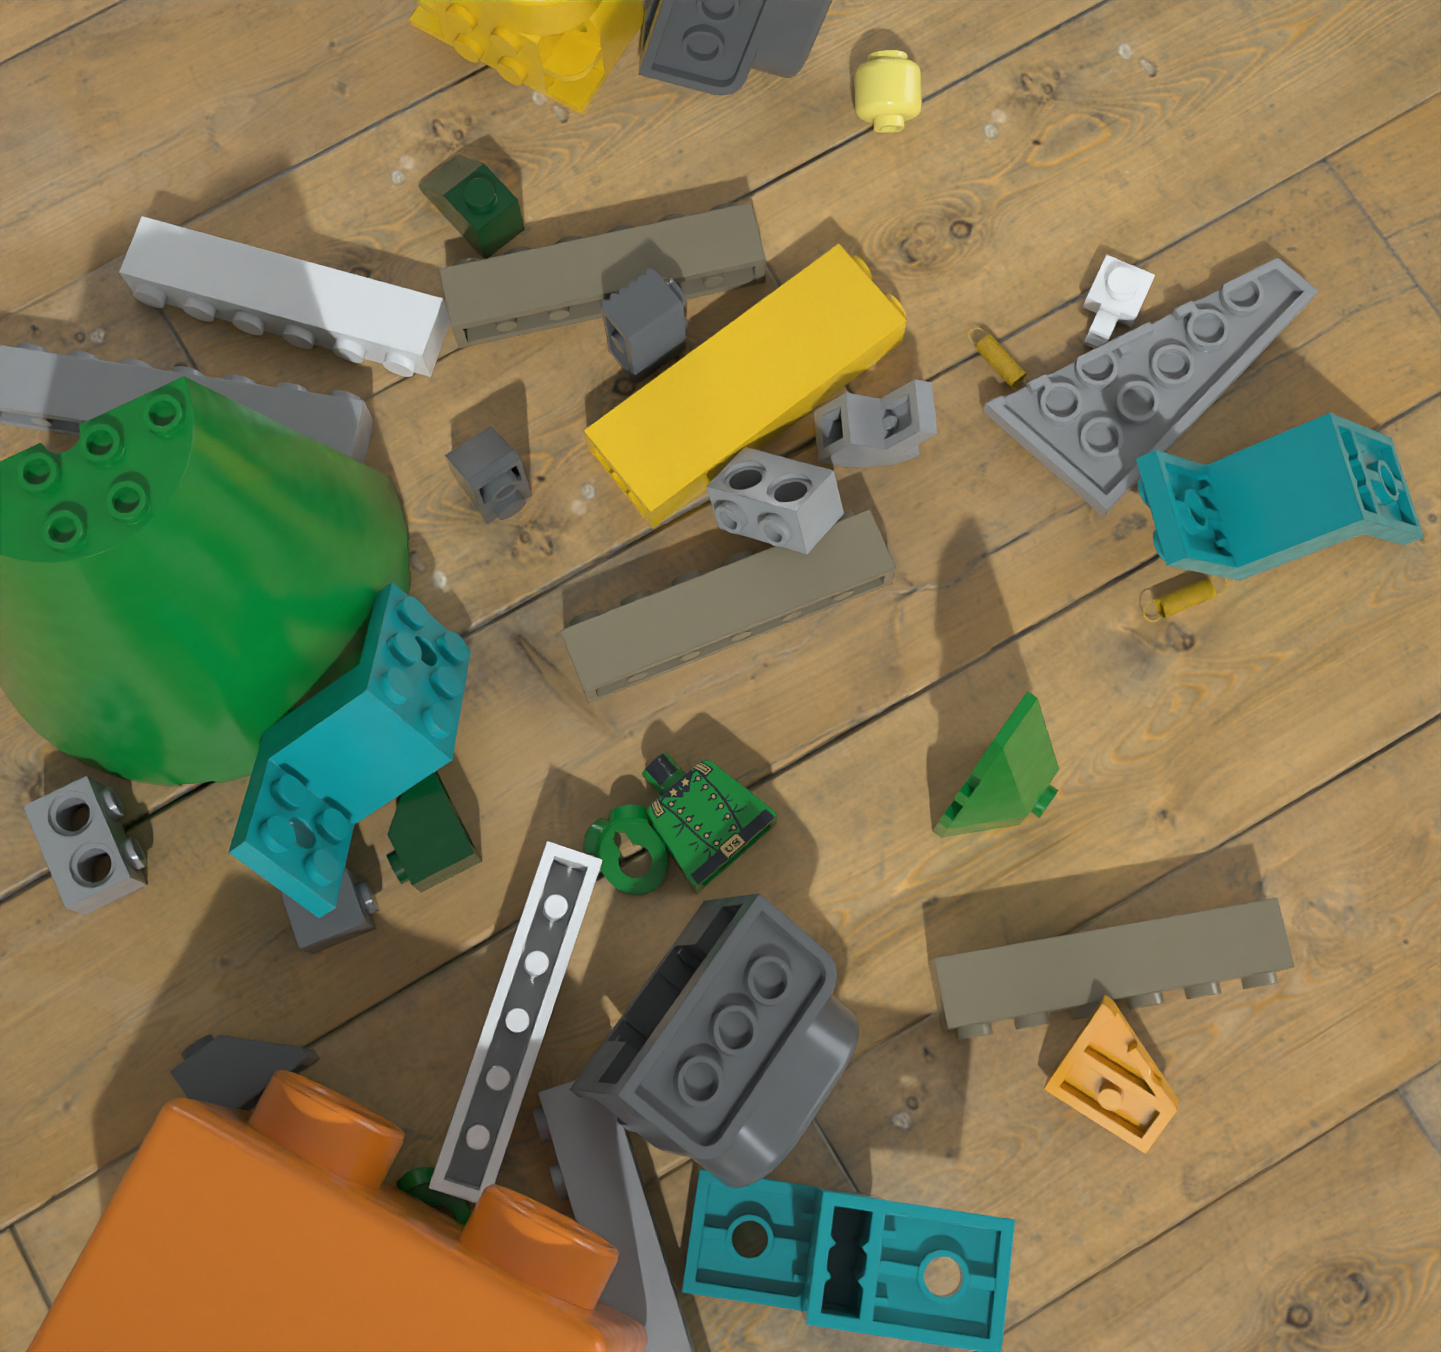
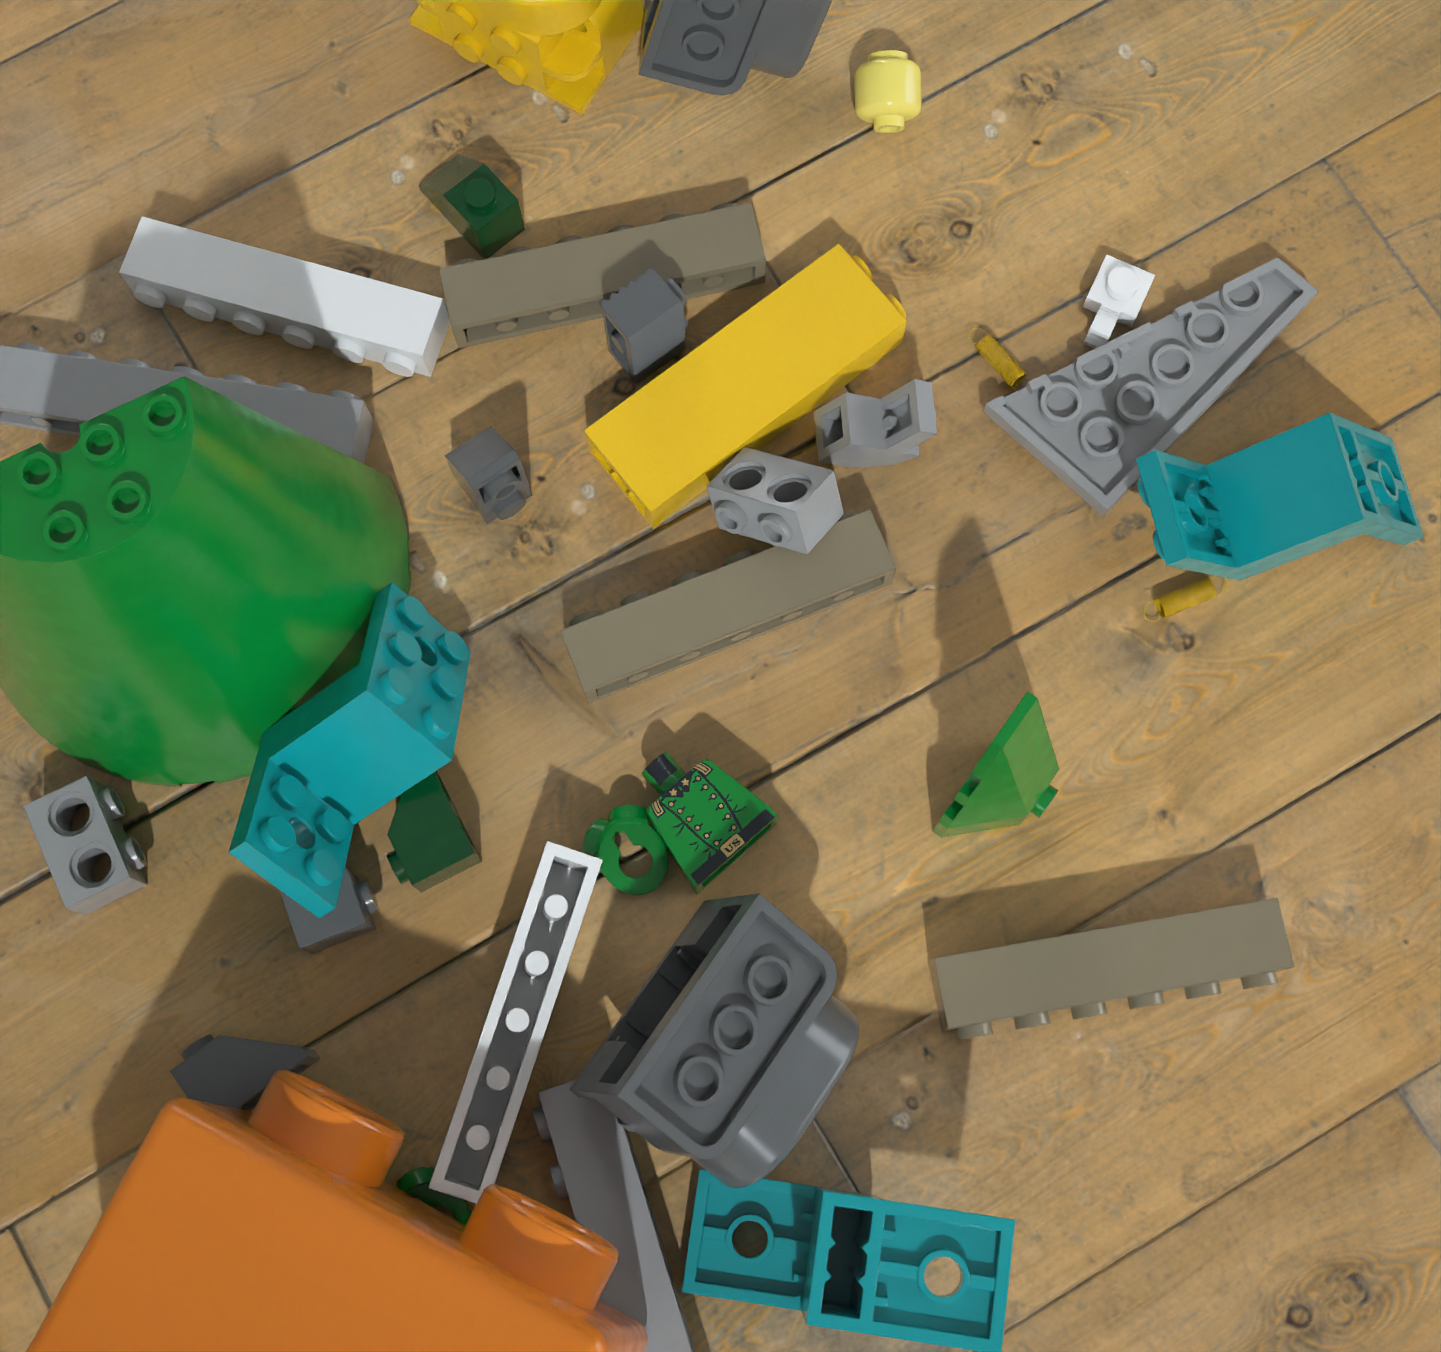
(1114, 1079): light orange wing -> none

